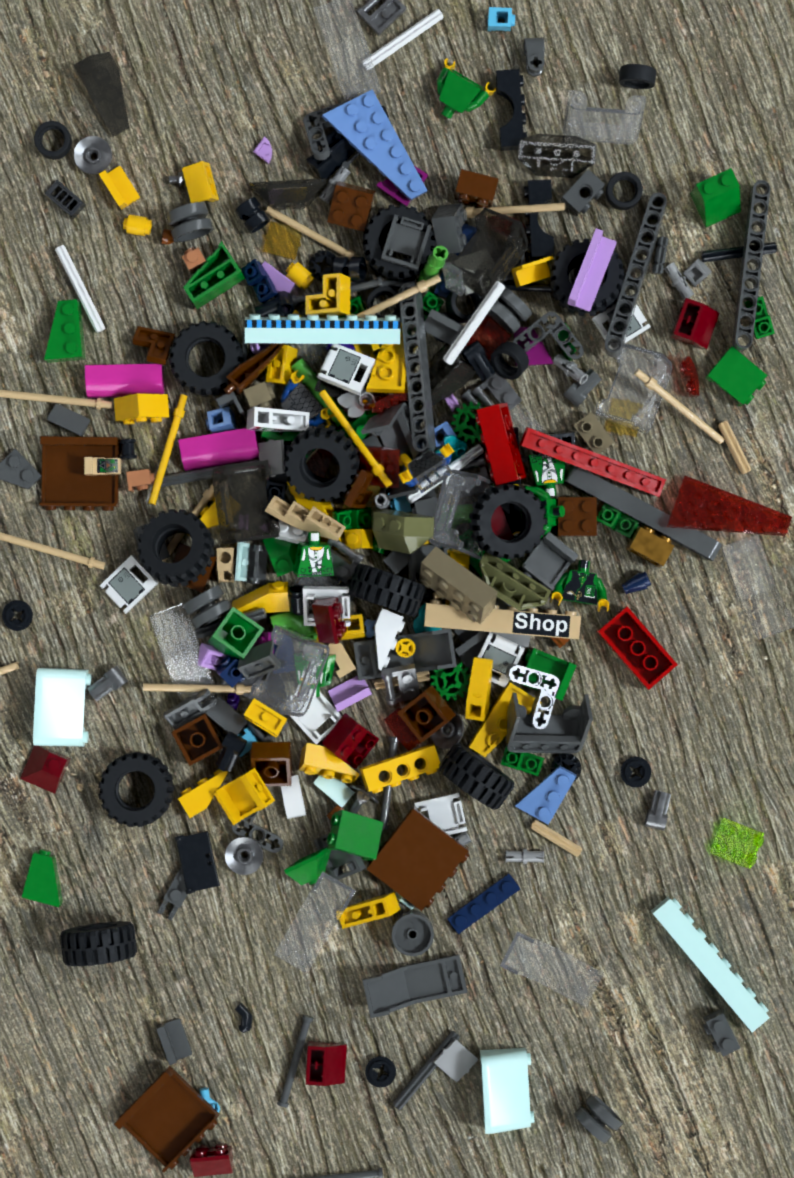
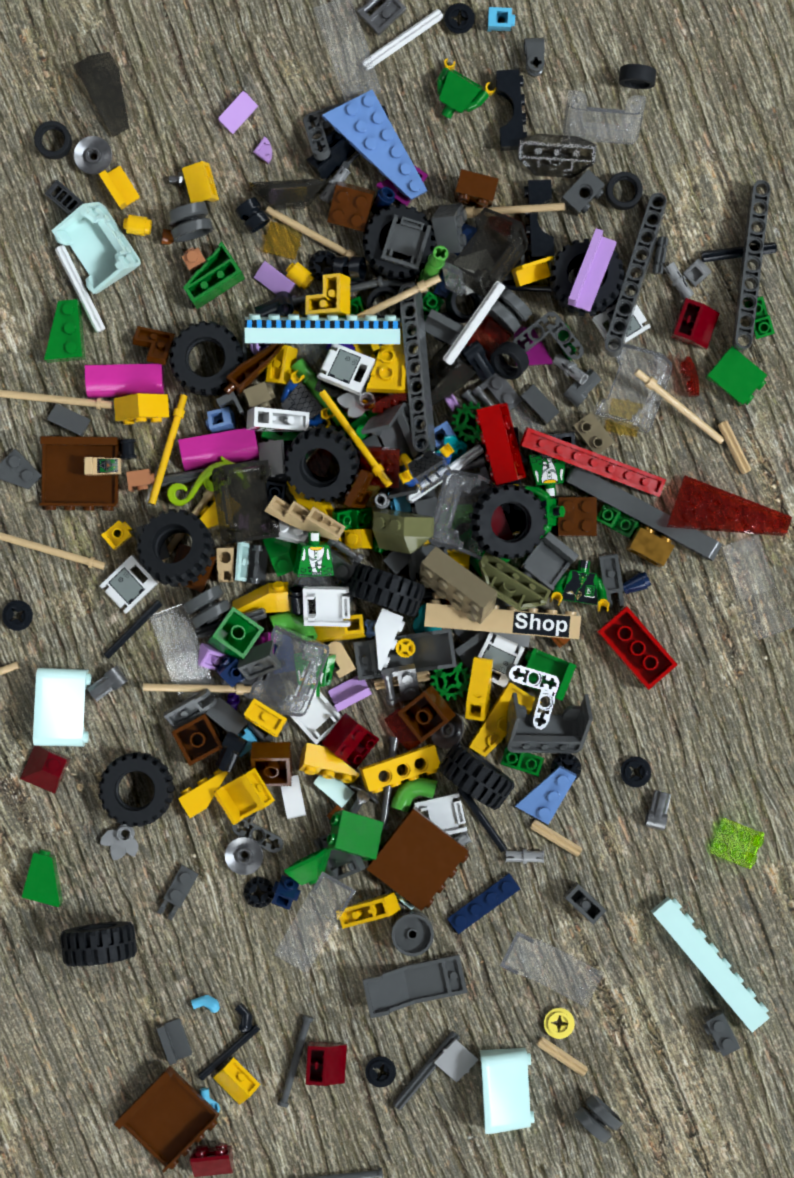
(97, 245): none -> light aqua windscreen
(116, 542): none -> yellow brick
(119, 844): none -> light grey plate
(155, 607): none -> black bar
(196, 860): black door -> none
(203, 478): none -> lime plant
(206, 1001): none -> medium azure arm
(228, 1052): none -> black bar
(236, 1081): none -> yellow panel
(237, 112): none -> lavender slope
(260, 280): dark blue slope -> none
(264, 885): none -> black gear
(285, 892): none -> dark blue brick
(328, 620): dark red slope -> none
(383, 199): none -> dark blue cone
(412, 789): none -> bright green cylinder
(453, 12): none -> black gear
(483, 820): none -> black bar
(539, 404): none -> dark grey panel
(562, 1056): none -> tan axle
(564, 1030): none -> light yellow gear
(584, 903): none -> dark grey brick
(611, 577): none -> dark grey hinge
(717, 197): green slope -> none

